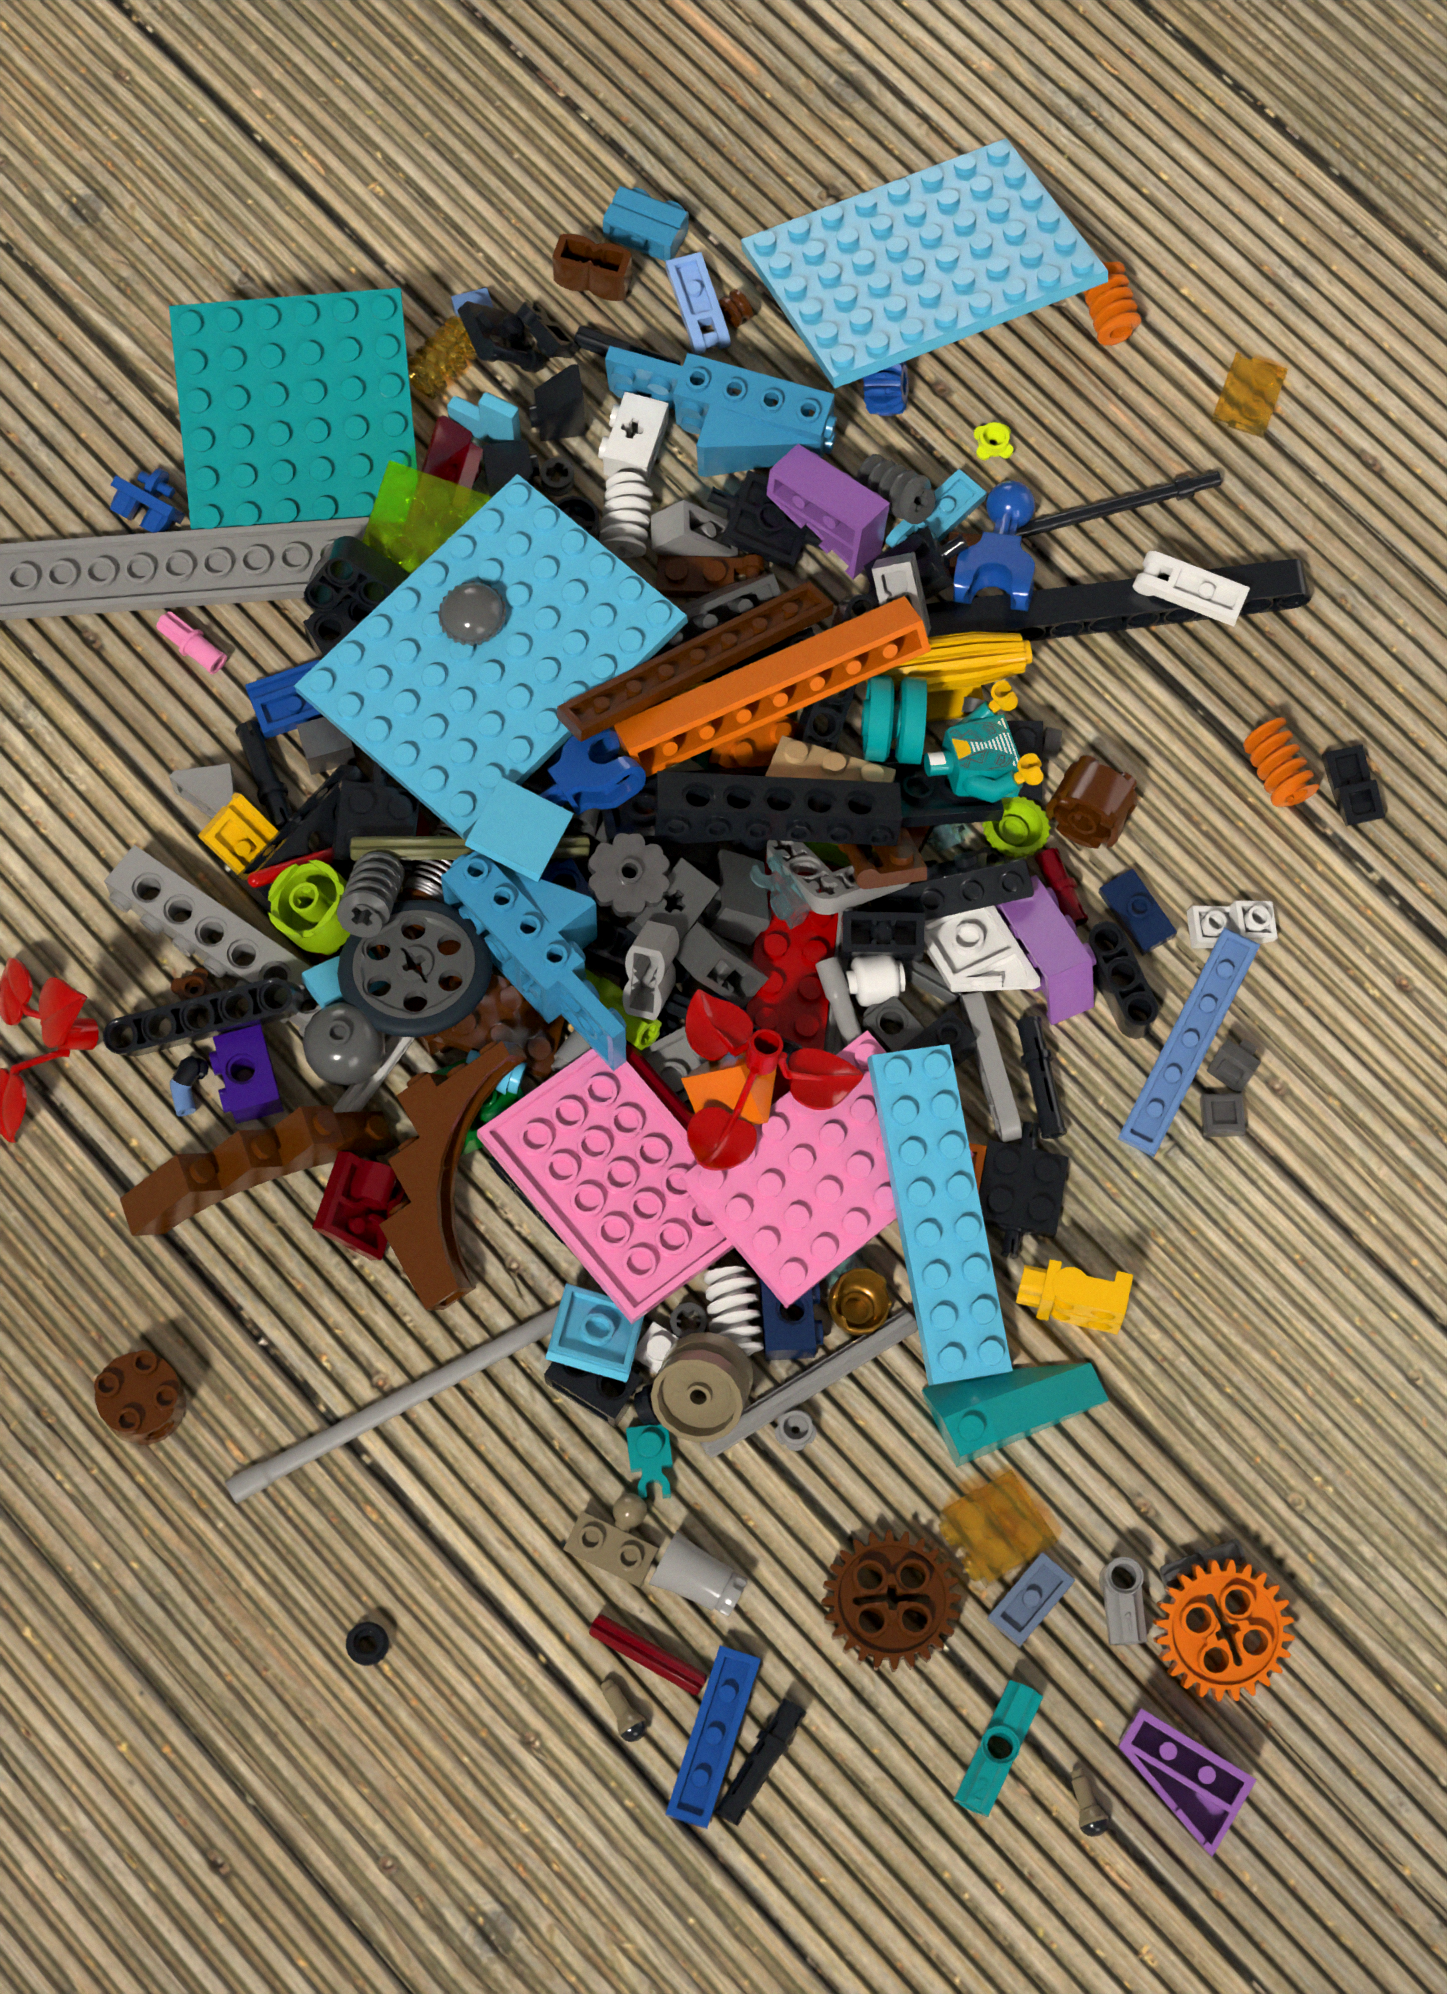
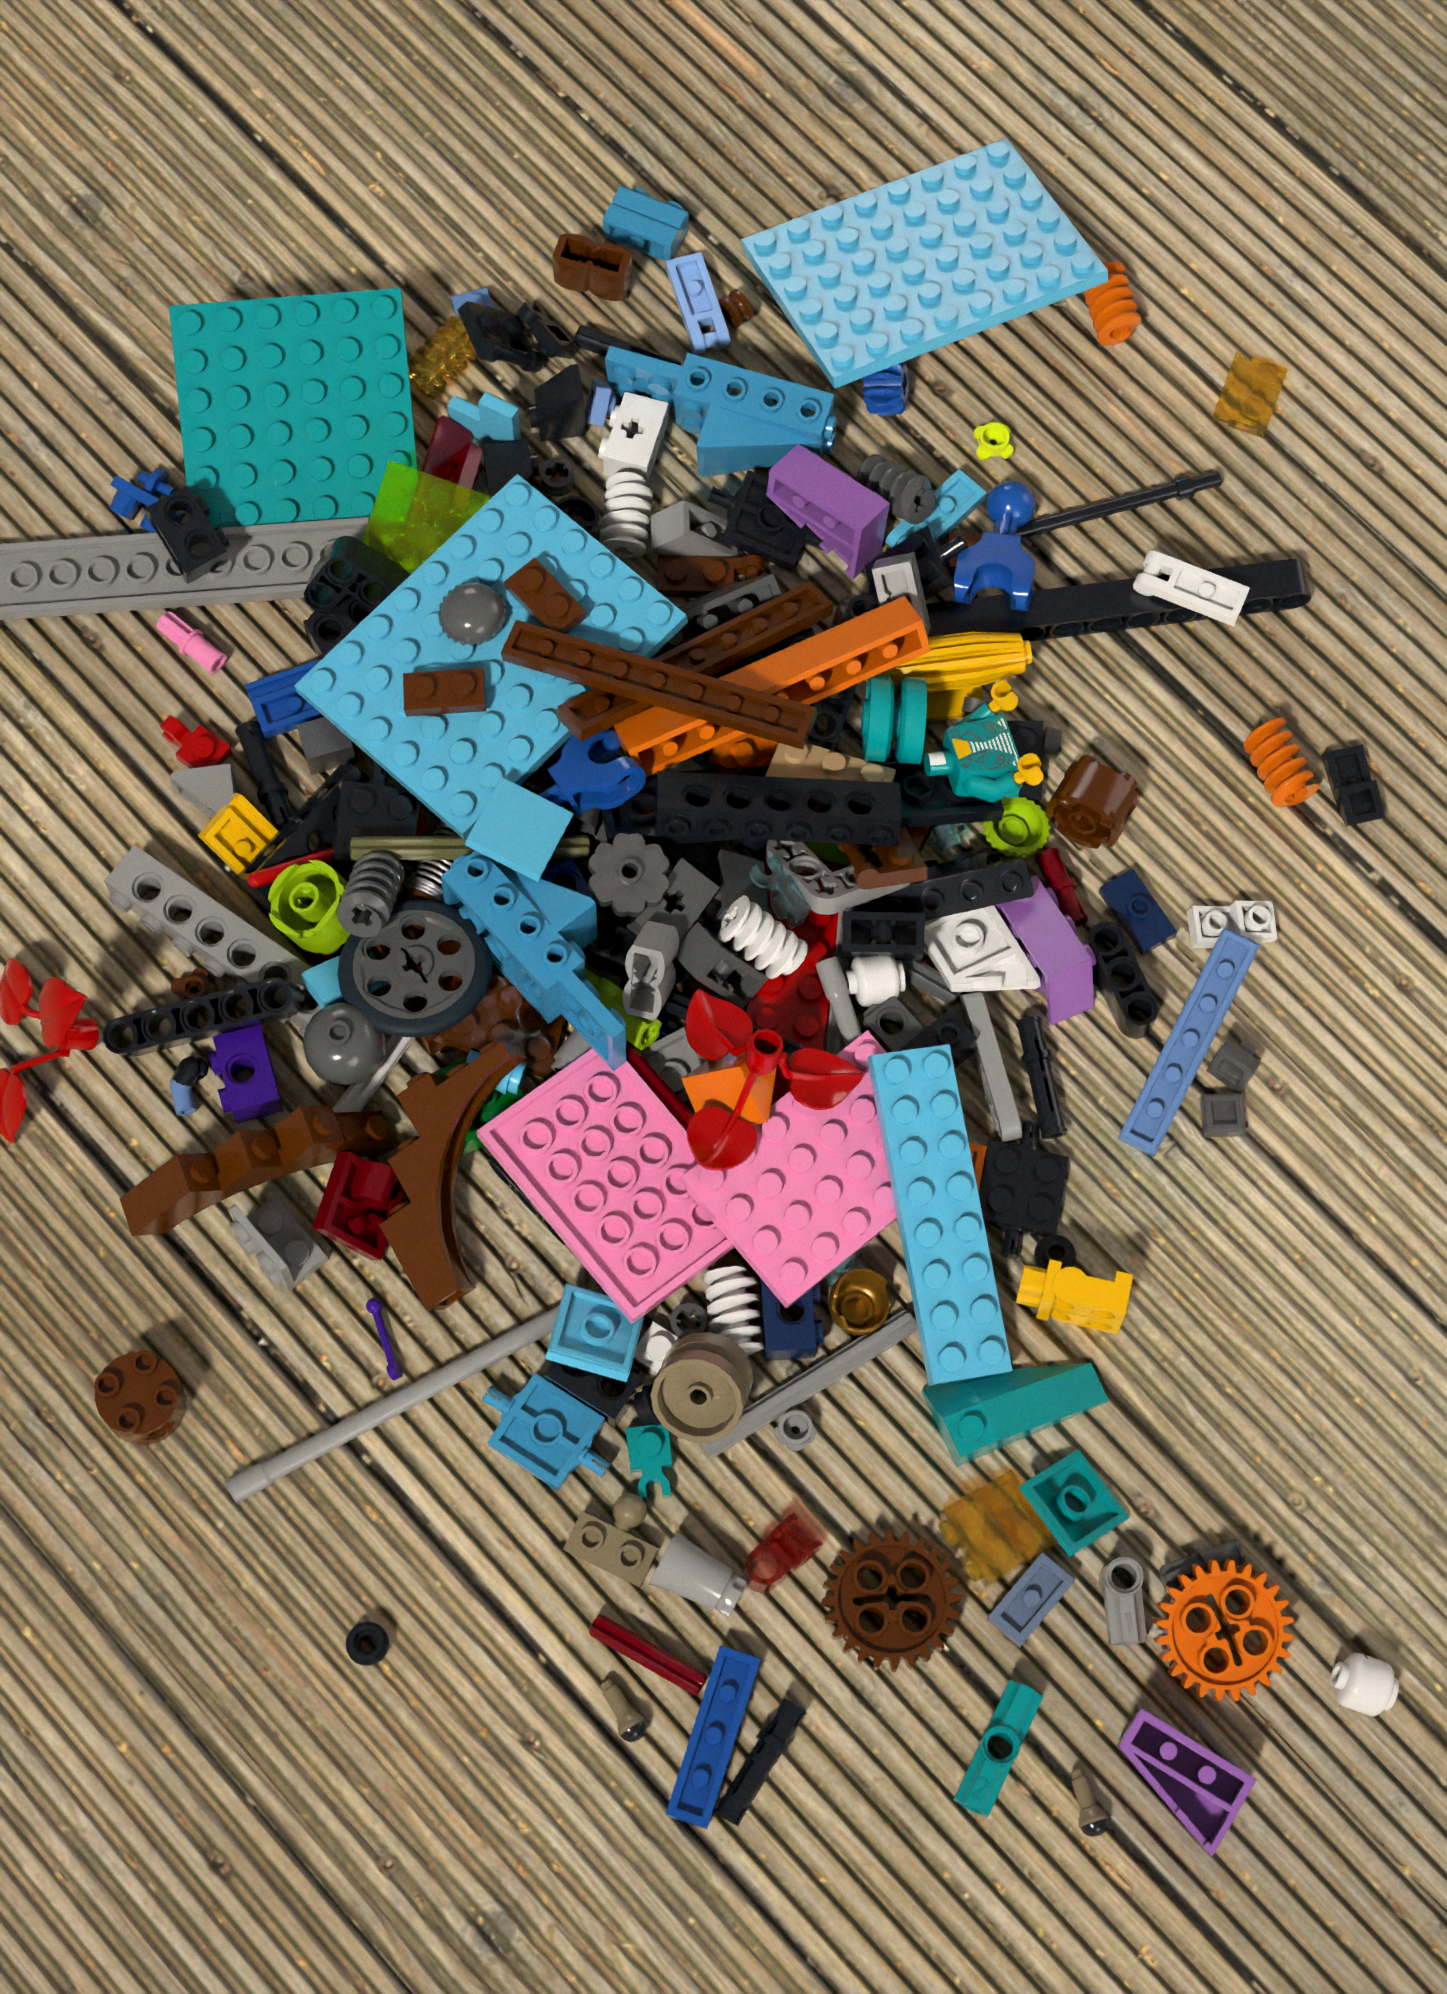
(181, 537): none -> black brick
(196, 748): none -> red plate
(280, 1243): none -> light grey bracket
(374, 1307): none -> dark purple hinge
(444, 692): none -> reddish brown plate
(545, 598): none -> reddish brown plate
(546, 1431): none -> dark azure plate
(599, 403): none -> medium blue plate
(659, 684): none -> reddish brown plate
(761, 938): none -> white piece
(786, 1549): none -> clear red piece
(1054, 1241): none -> black plate
(1074, 1503): none -> teal slope
(1364, 1684): none -> white head

